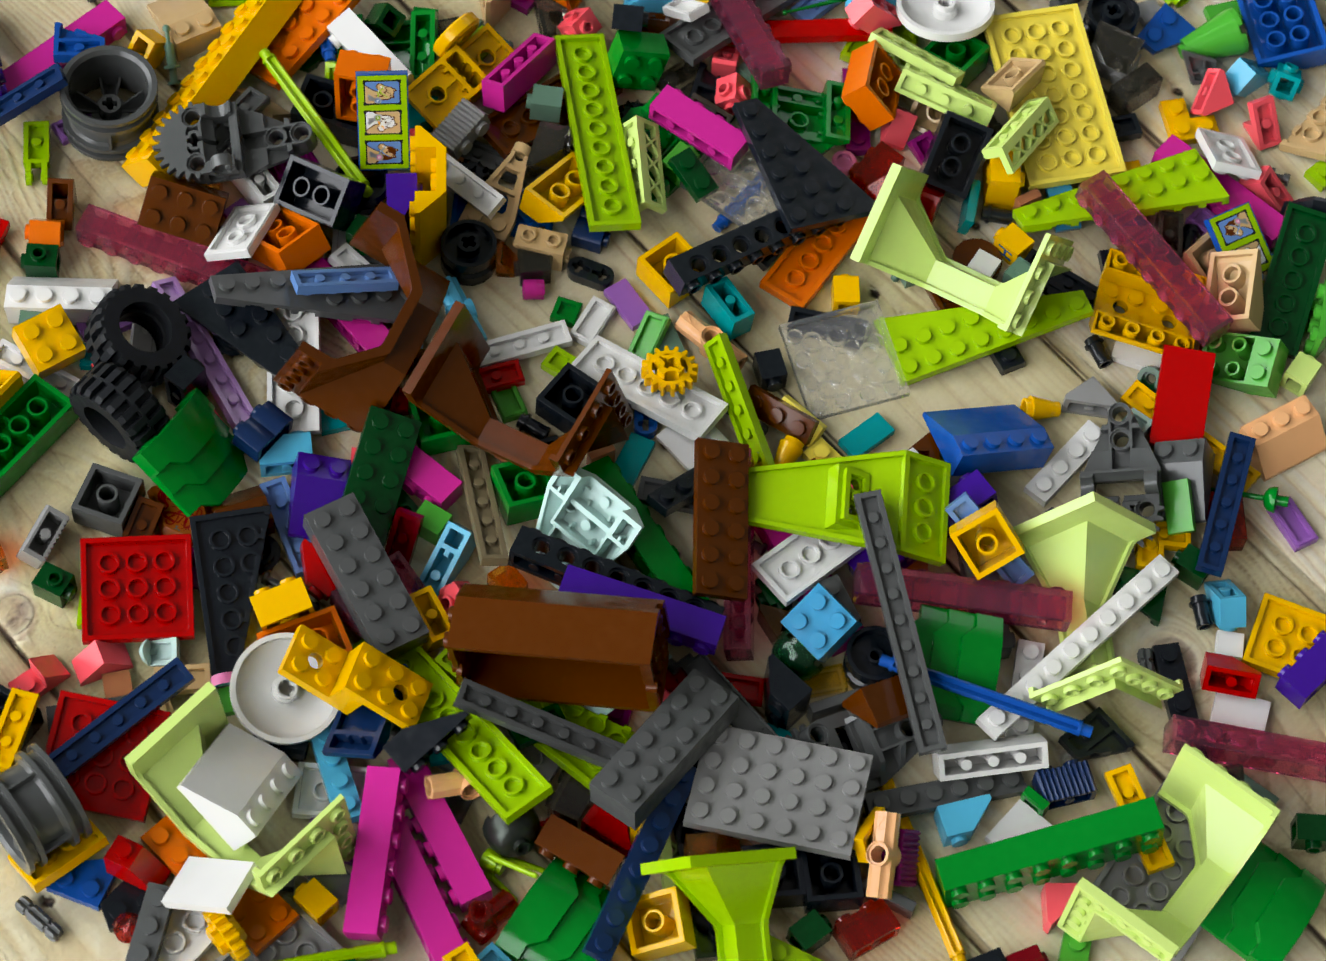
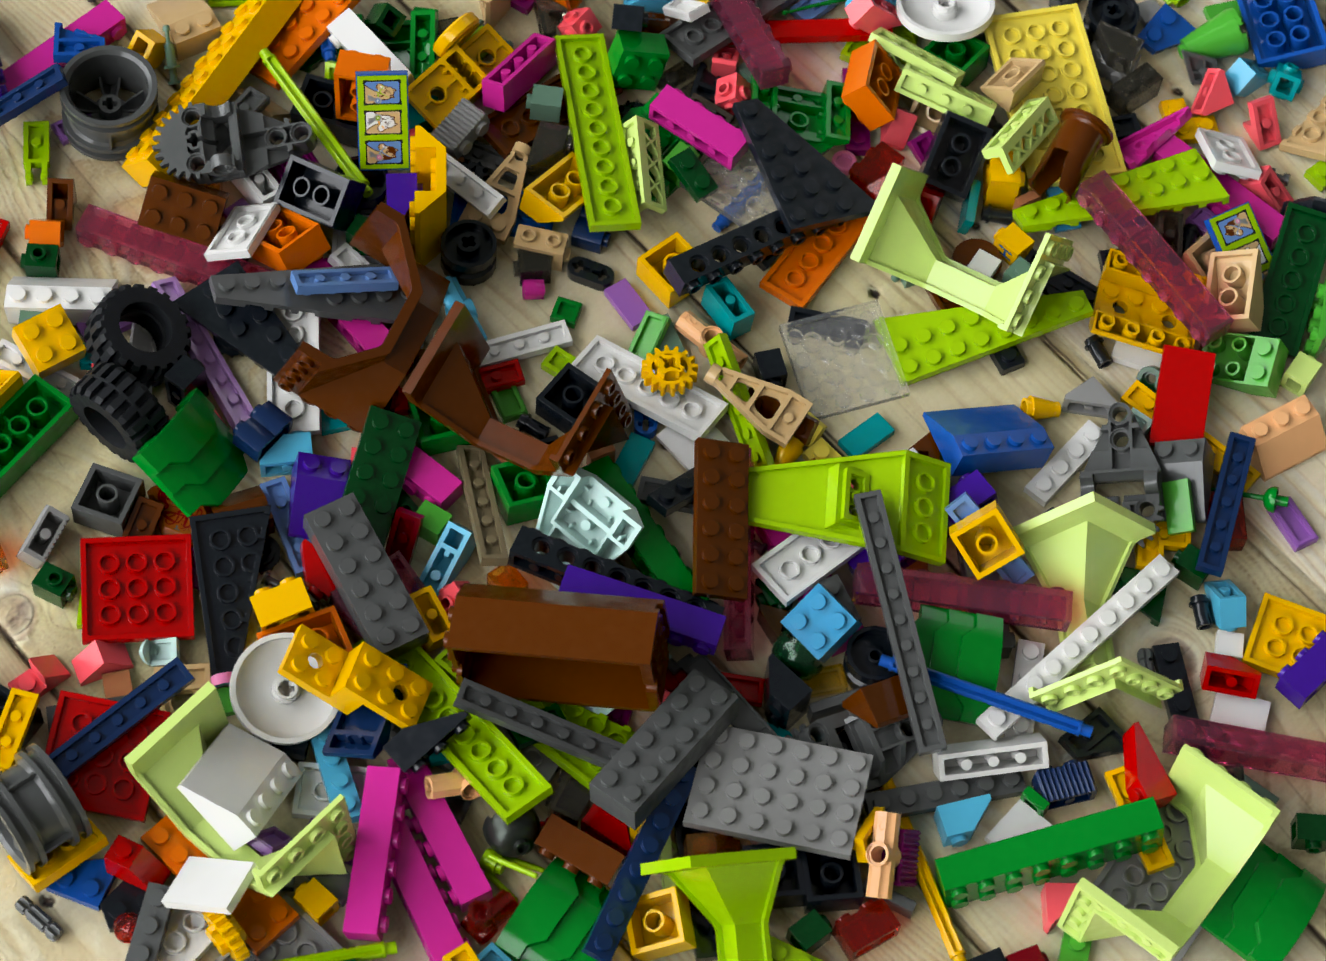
(270, 841): none -> medium lavender tile
(504, 260): clear orange slope -> none
(592, 321): white tile -> none
(786, 419): none -> tan plate
(844, 291): yellow brick -> none
(1071, 152): none -> reddish brown piece
(1143, 143): none -> dark pink wing
(1143, 769): none -> red slope

